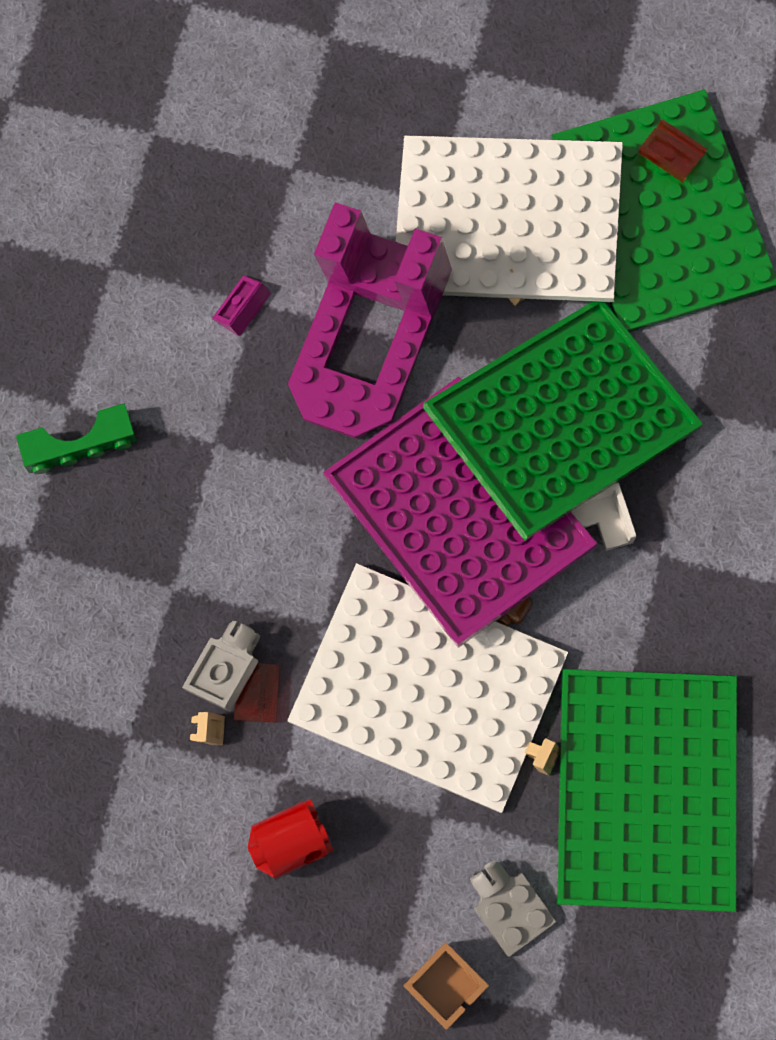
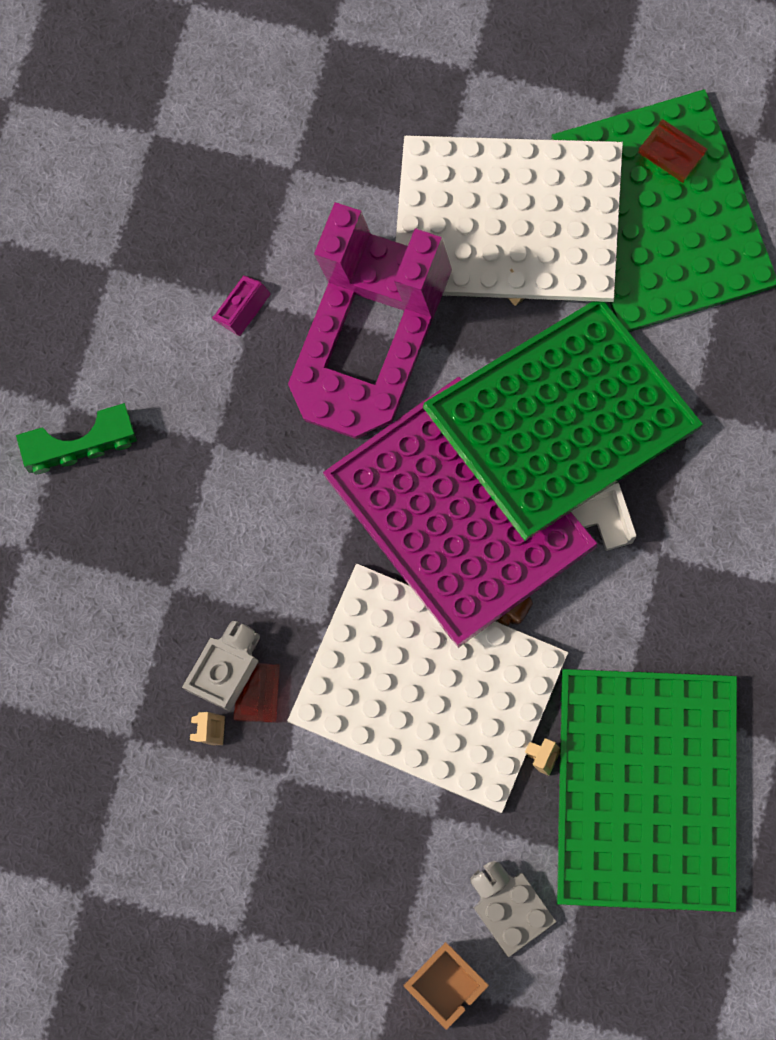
(288, 840): red cylinder -> none

